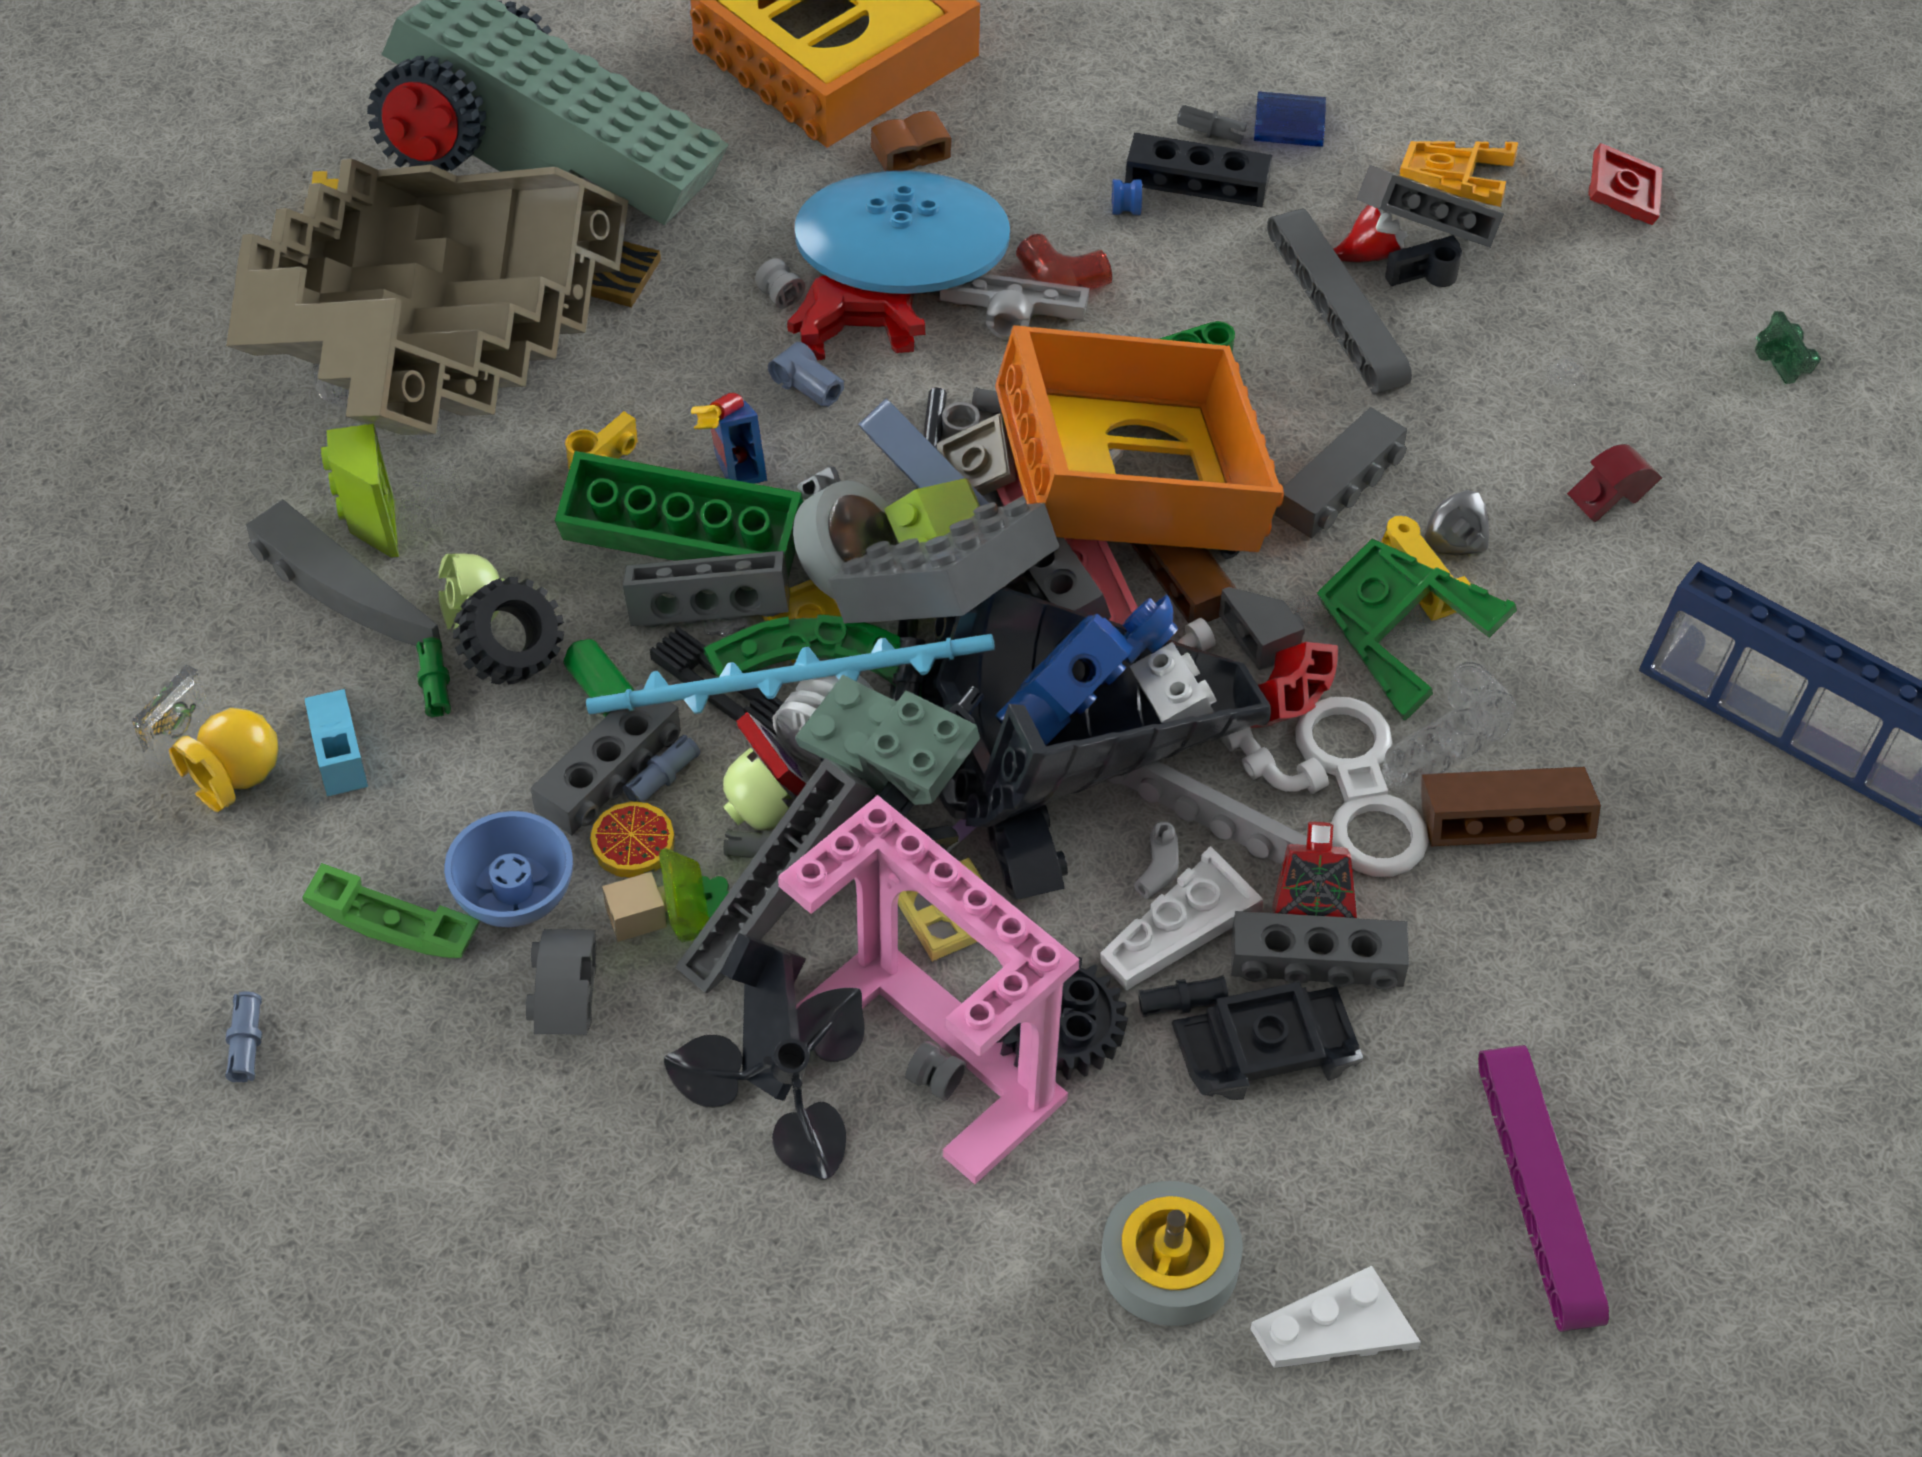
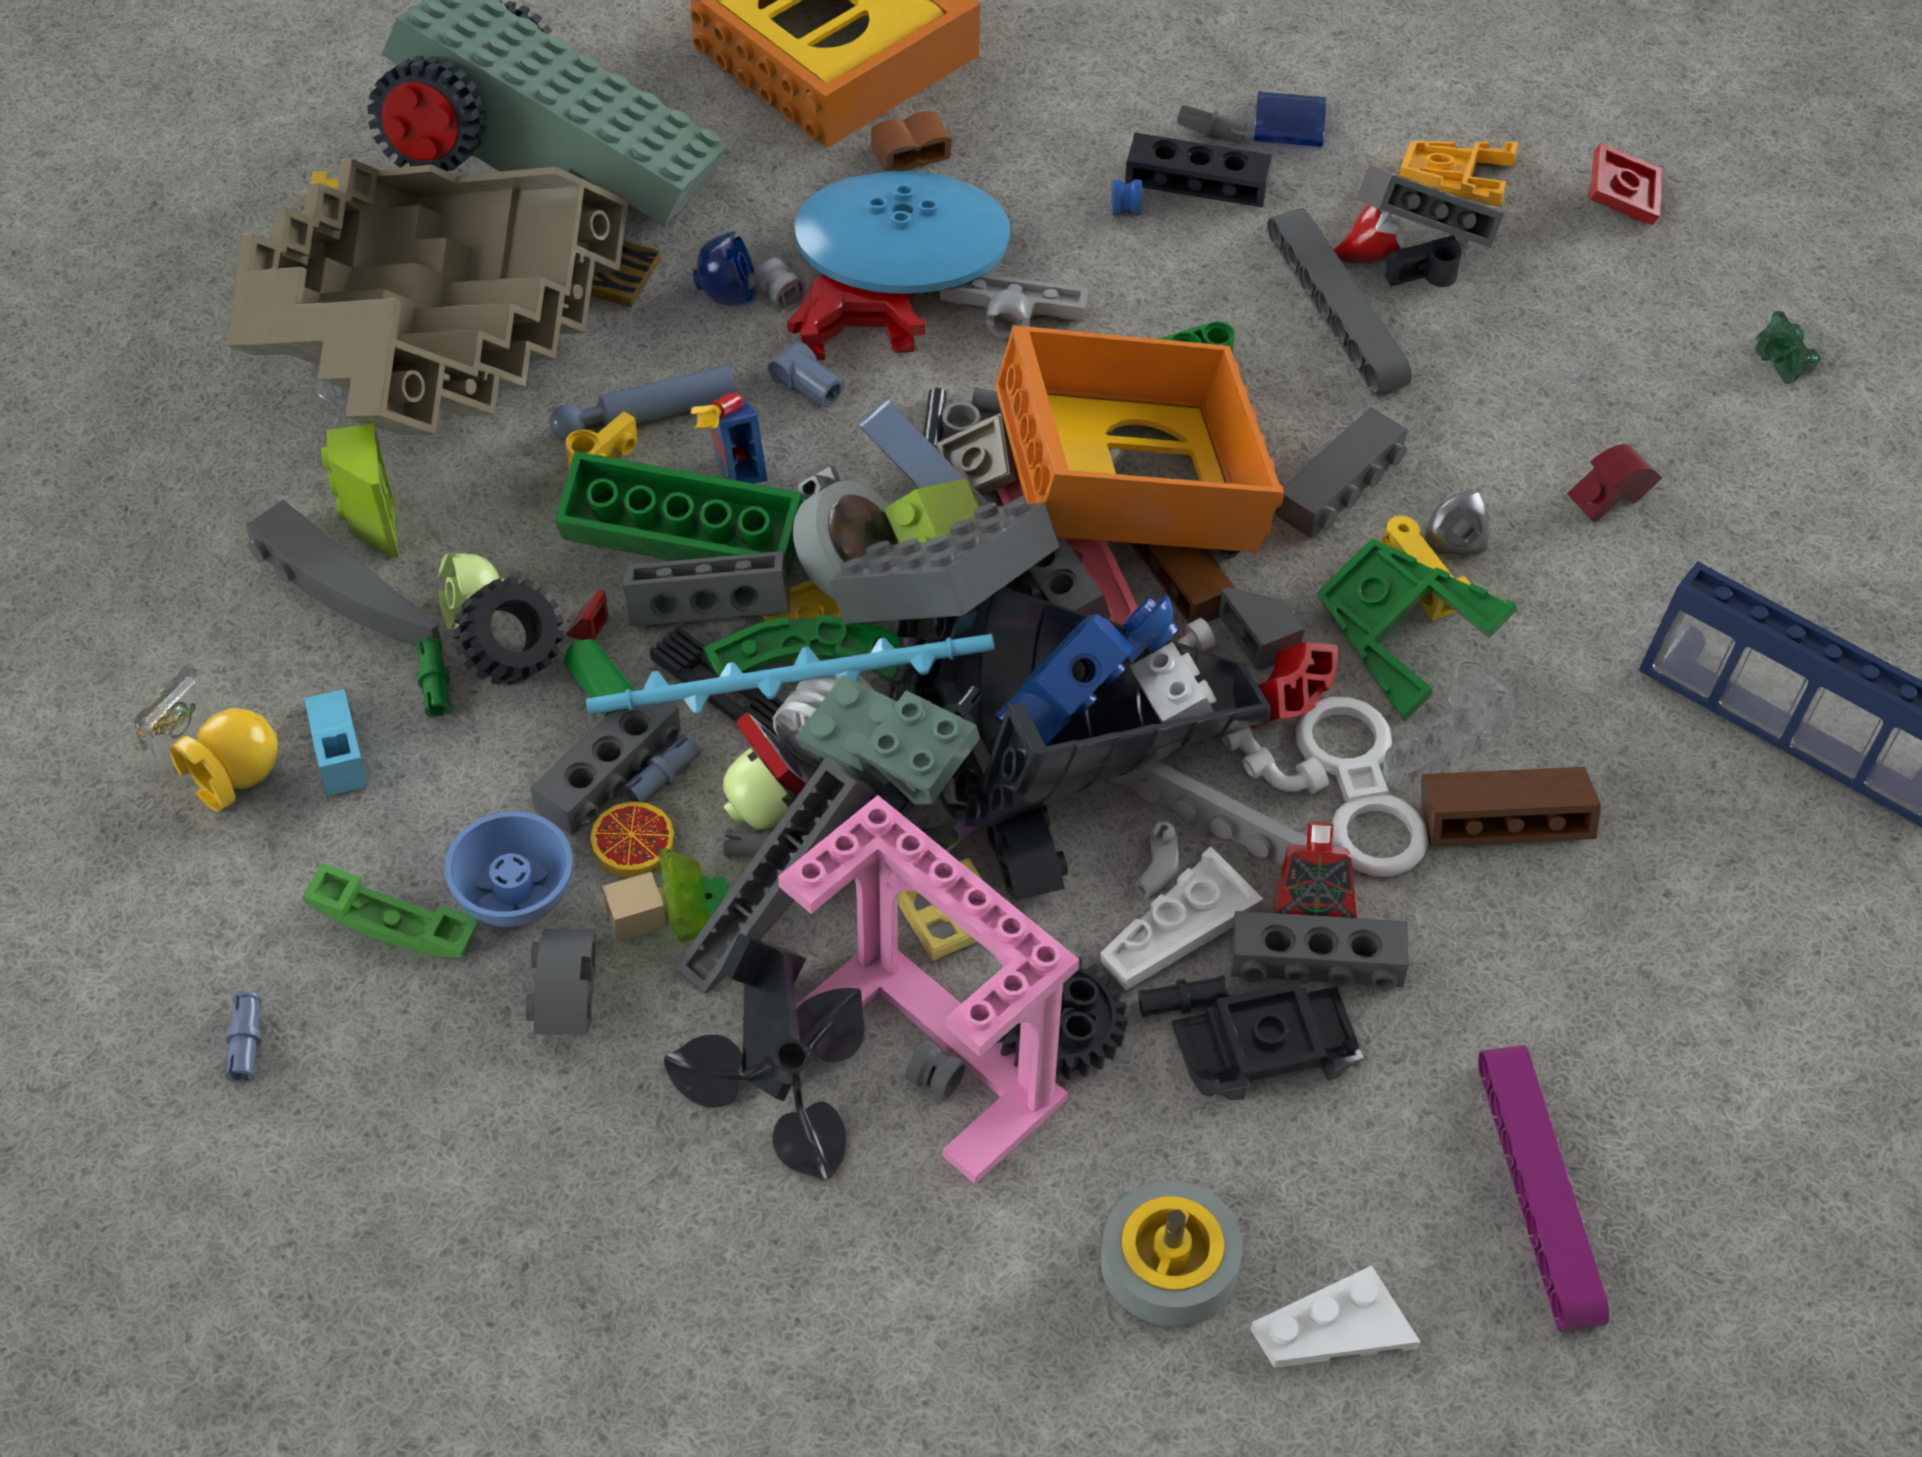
(590, 618): none -> red slope
(647, 401): none -> sand blue piece
(725, 270): none -> clear blue cylinder
(1050, 266): clear red cylinder -> none

